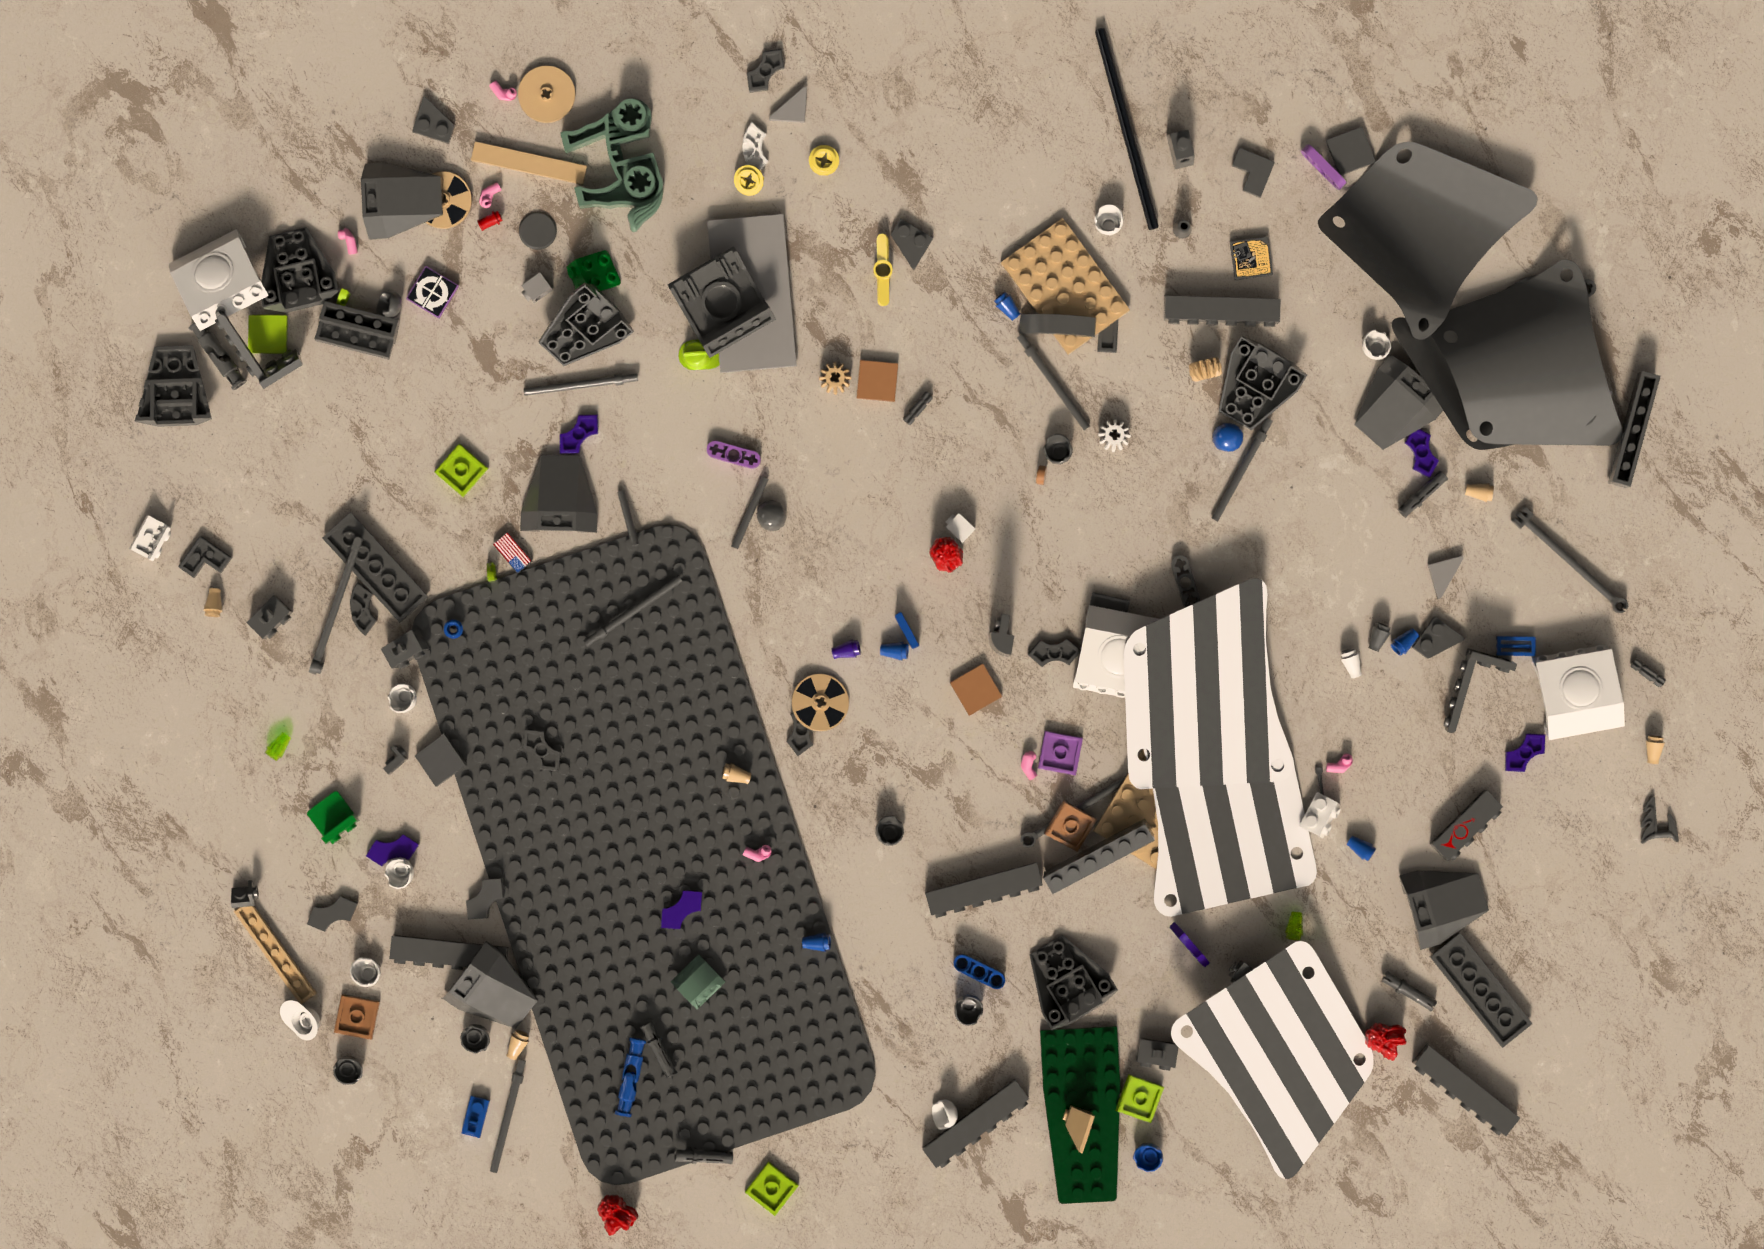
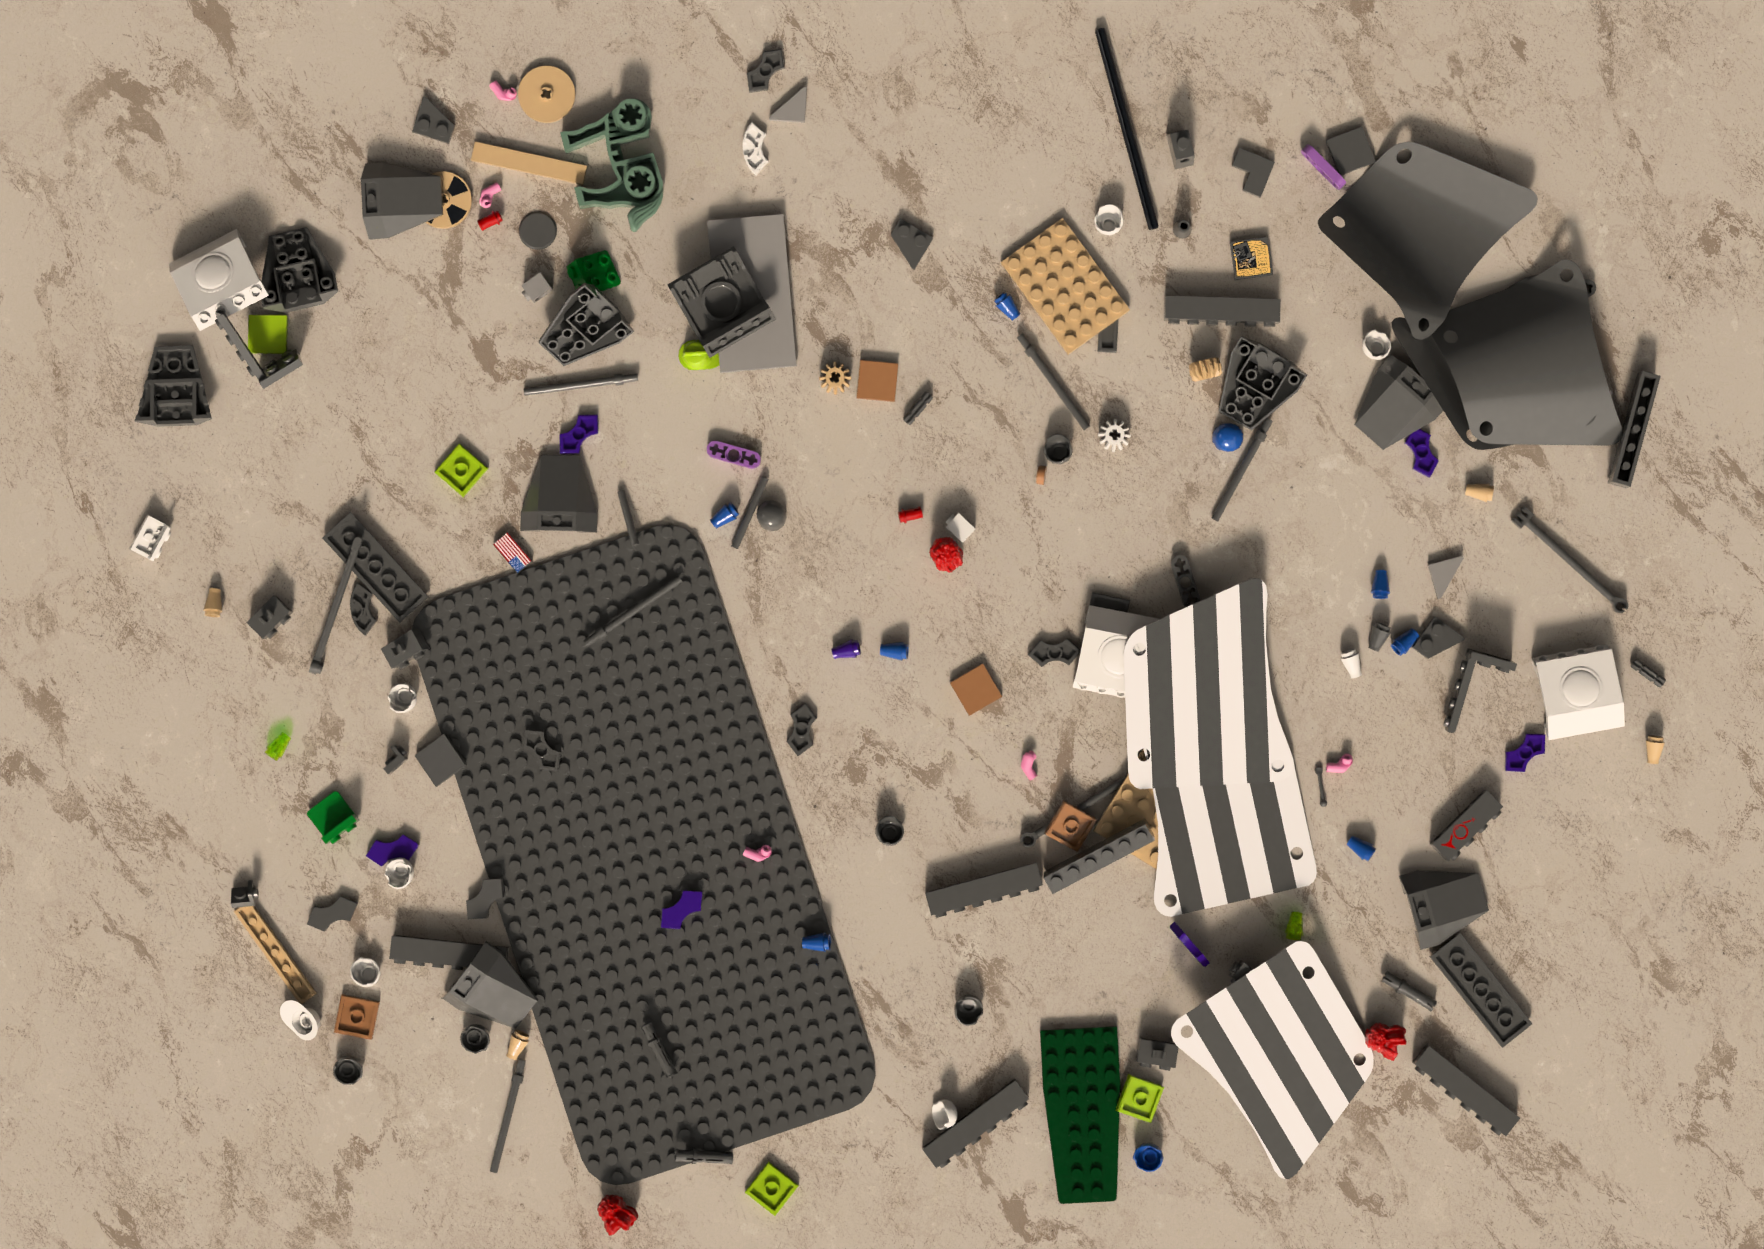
(202, 553): dark grey tile -> none
(216, 351): dark grey piece -> none
(343, 297): lime tile -> none
(350, 240): bright pink arm -> none
(357, 330): dark grey brick -> none
(389, 304): dark grey hair -> none
(432, 292): tile -> none
(449, 624): blue plate -> none
(475, 1116): blue plate -> none
(491, 572): lime tile -> none
(628, 1088): blue piece -> none
(697, 981): sand green slope -> none
(724, 515): none -> blue cone
(735, 774): tan cone -> none
(741, 183): light yellow gear -> none
(819, 152): light yellow gear -> none
(833, 695): tan piece -> none
(882, 258): light yellow piece -> none
(906, 630): blue tile -> none
(910, 514): none -> red pin
(985, 978): blue beam -> none
(1001, 641): dark grey brick -> none
(1057, 324): dark grey slope -> none
(1060, 753): medium lavender tile -> none
(1068, 982): dark grey wedge -> none
(1078, 1125): tan slope -> none
(1320, 815): white bracket -> none
(1380, 586): none -> blue cone
(1422, 494): dark grey pin -> none
(1510, 638): blue tile -> none
(1651, 831): dark grey piece -> none

